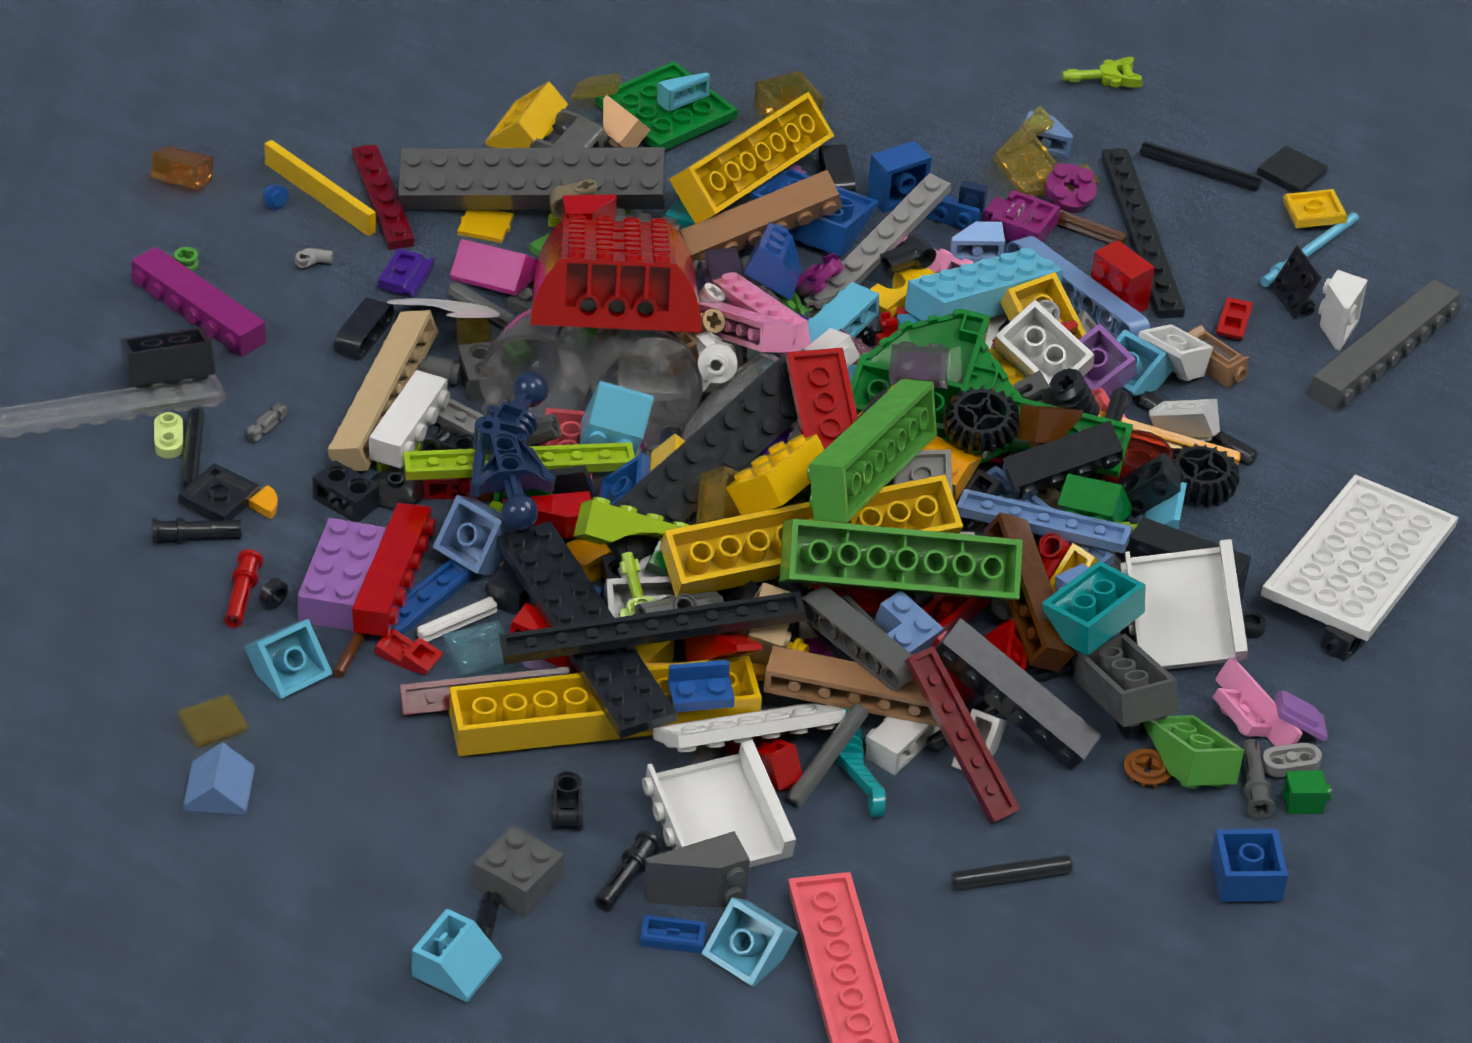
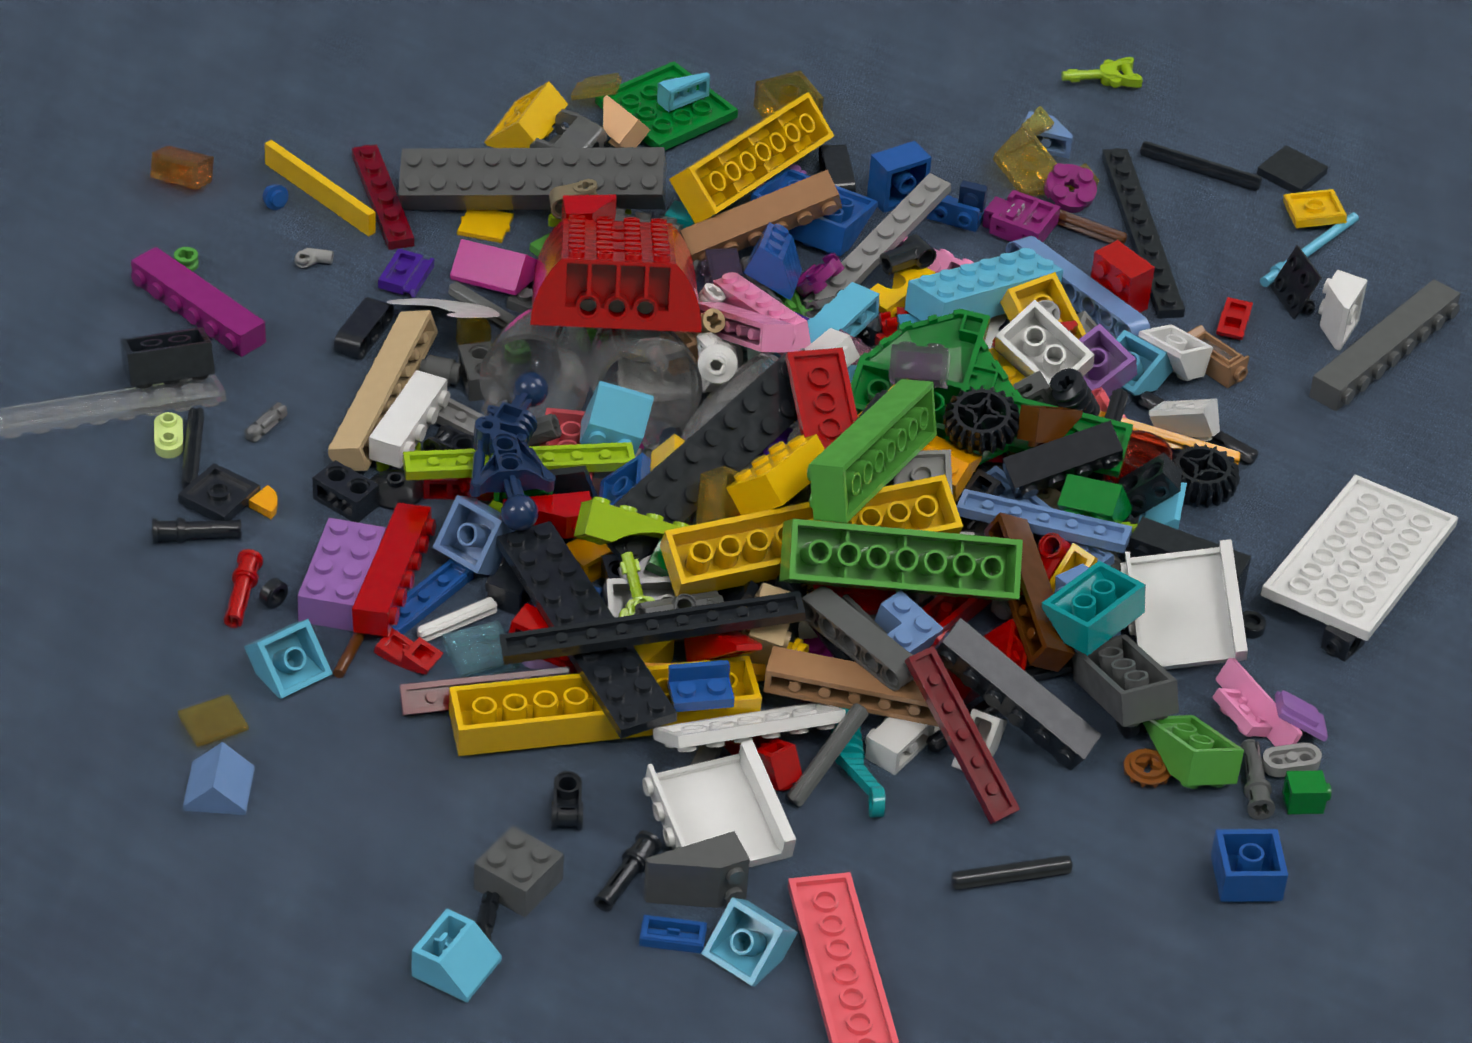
(979, 241): light blue slope -> none

